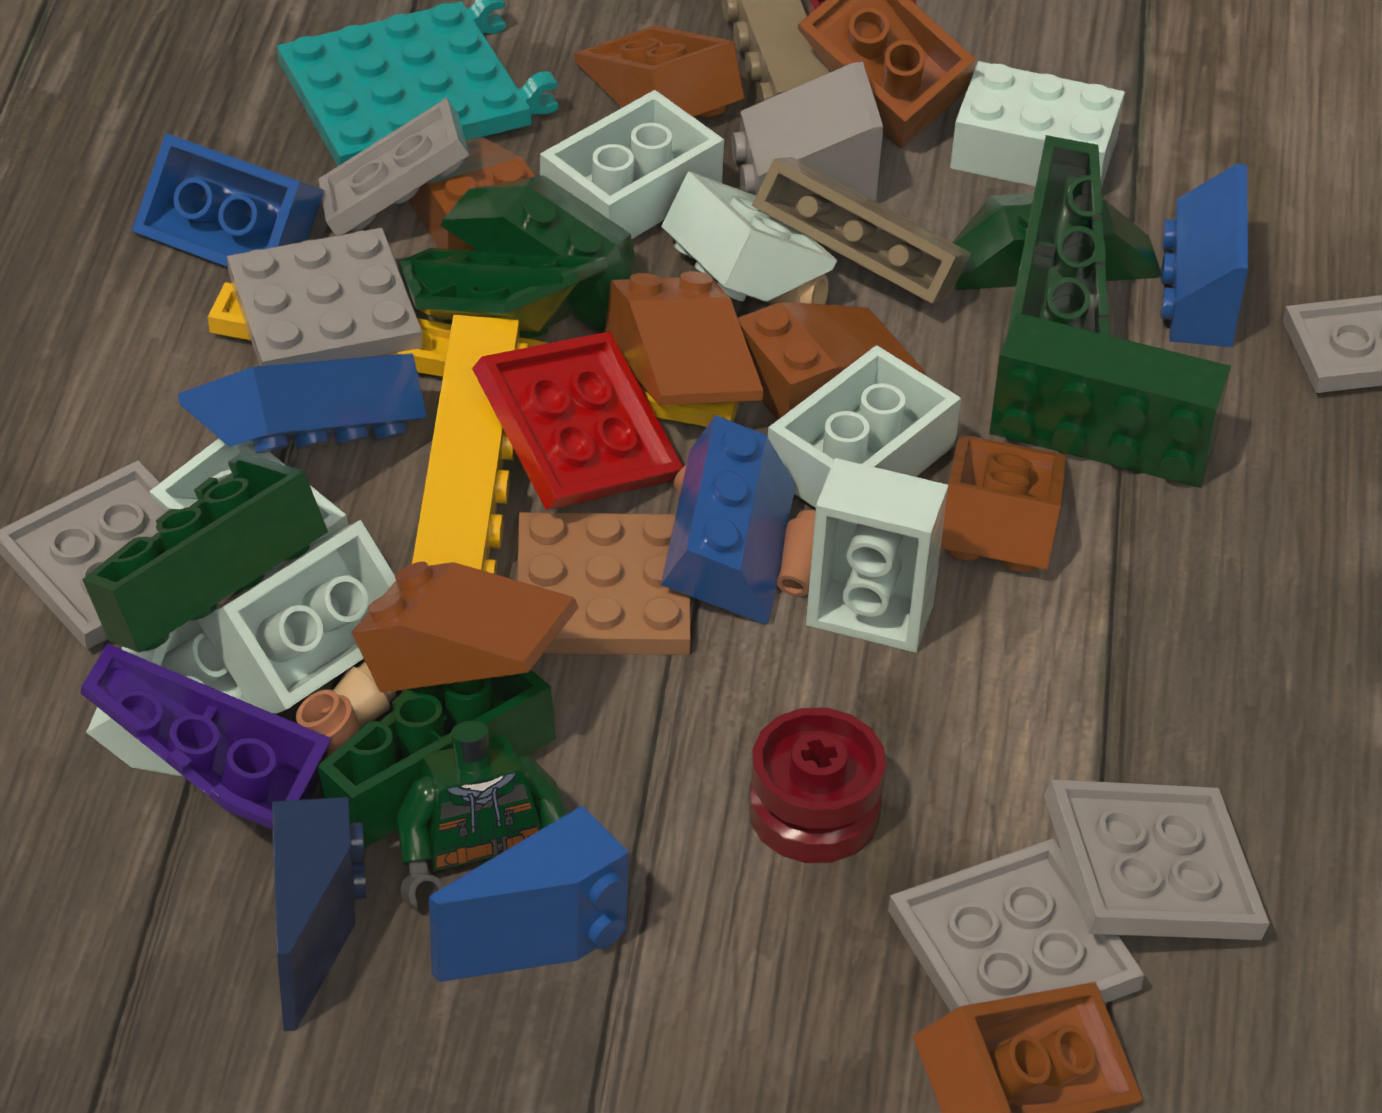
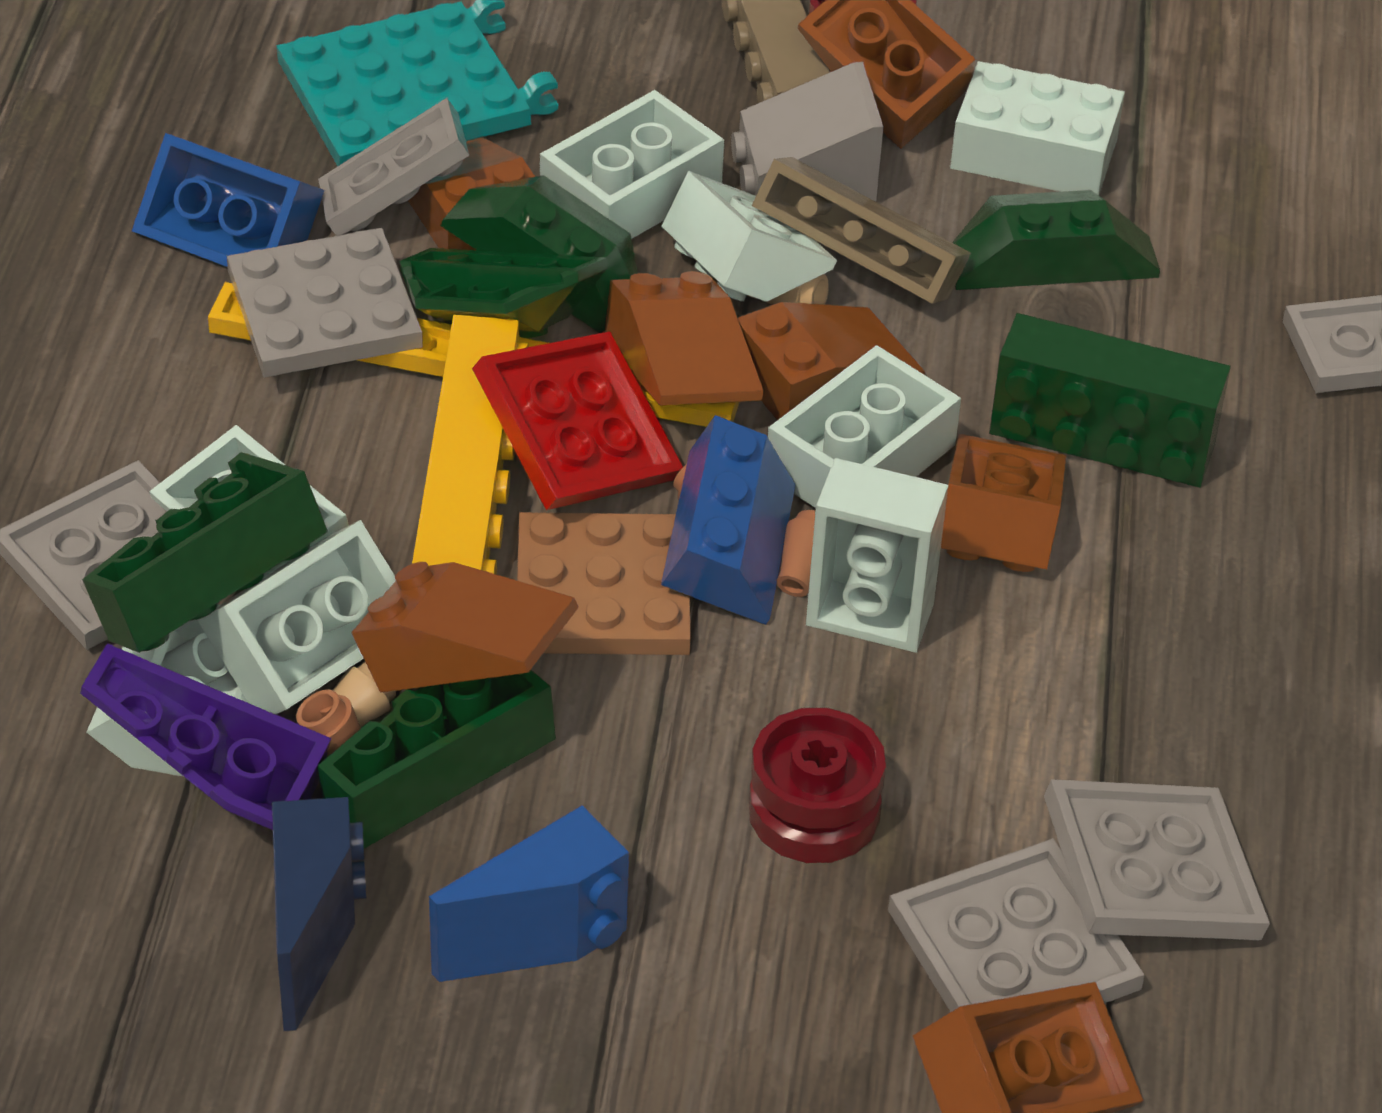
(310, 402): blue slope -> none
(471, 805): dark green torso -> none
(683, 66): dark orange slope -> none
(1064, 241): dark green wedge -> none
(1206, 260): blue slope -> none

